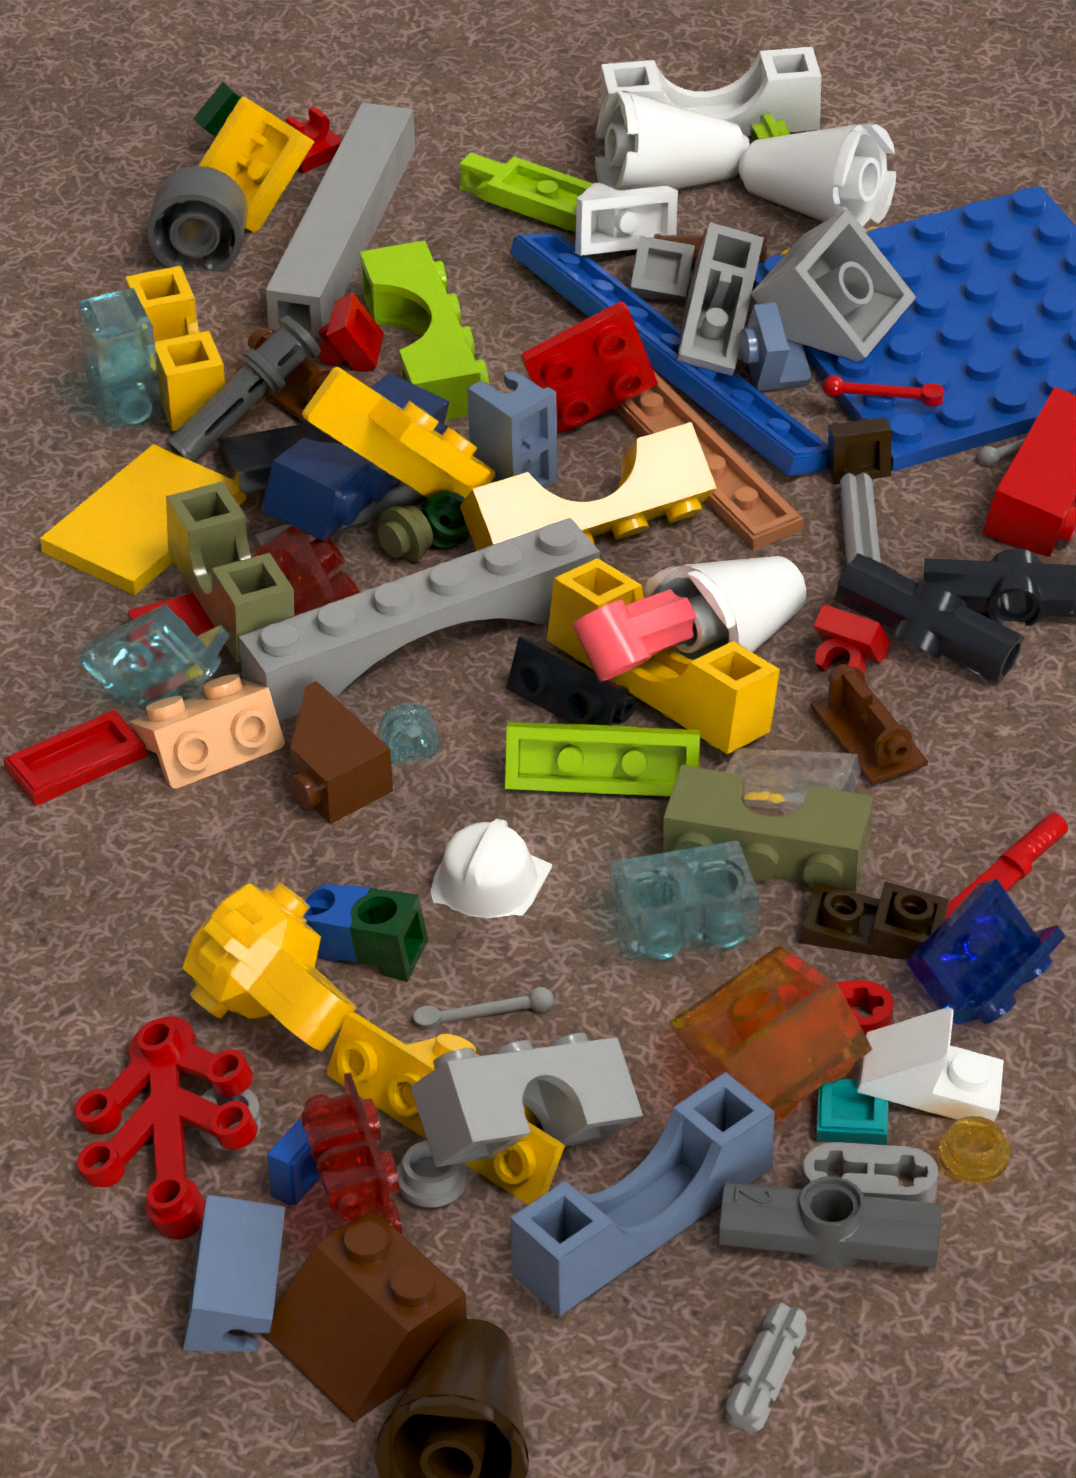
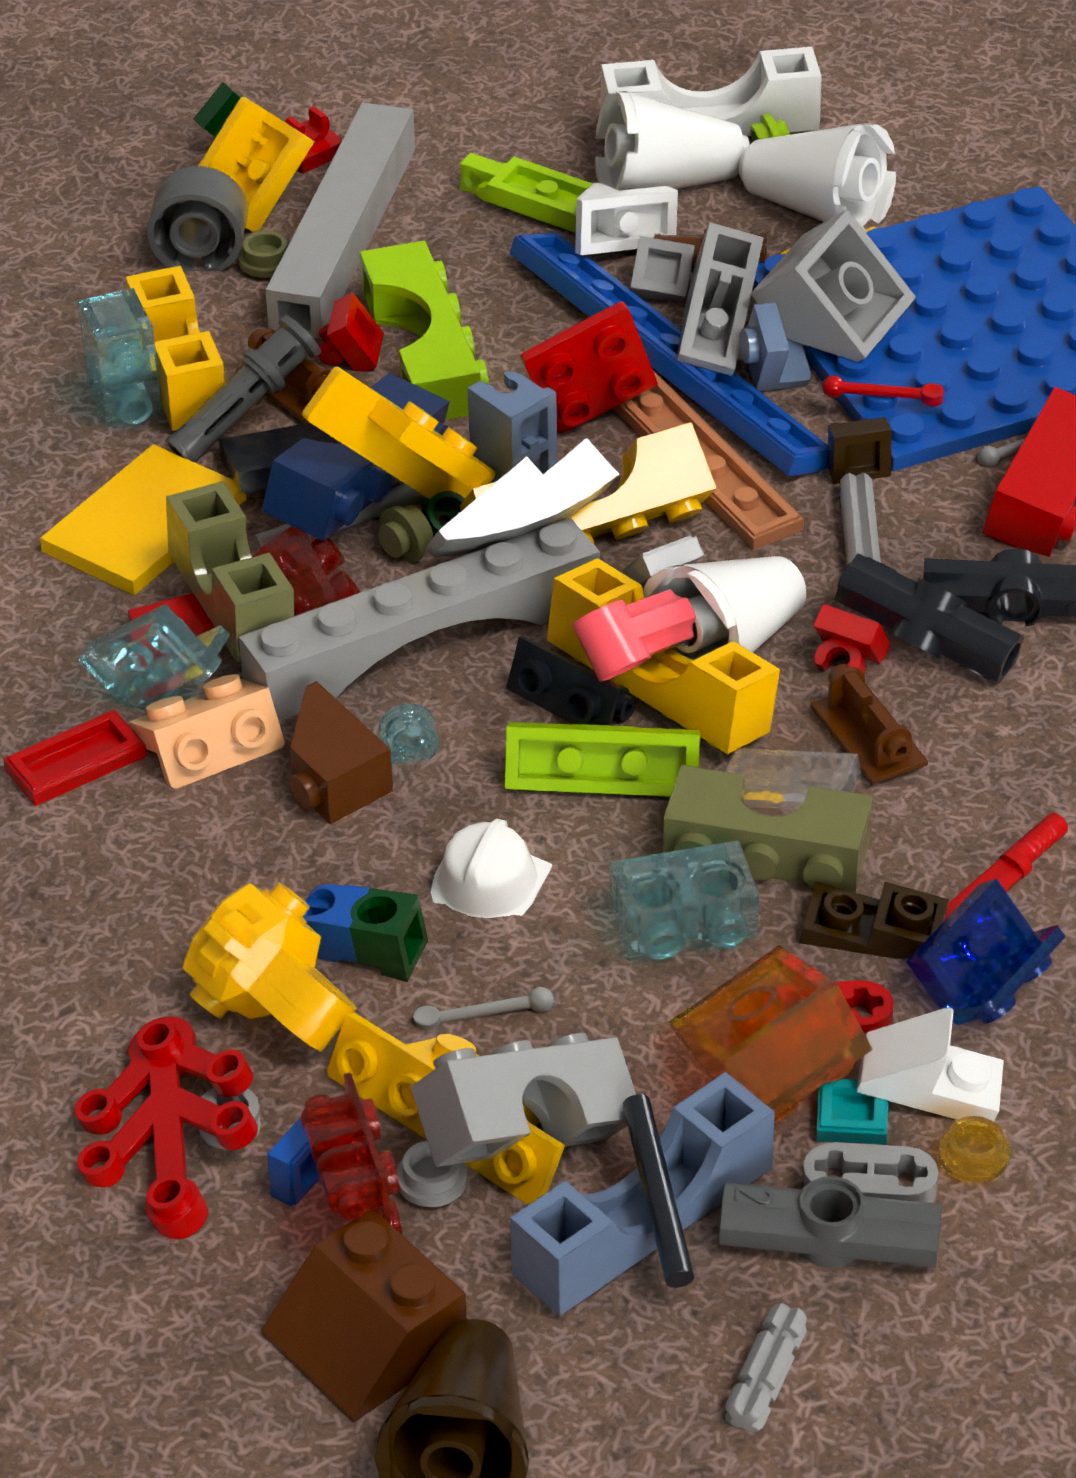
(234, 1274): sand blue hinge -> none
(262, 253): none -> olive plate
(526, 501): none -> slope
(658, 1191): none -> black bar
(675, 553): none -> tile

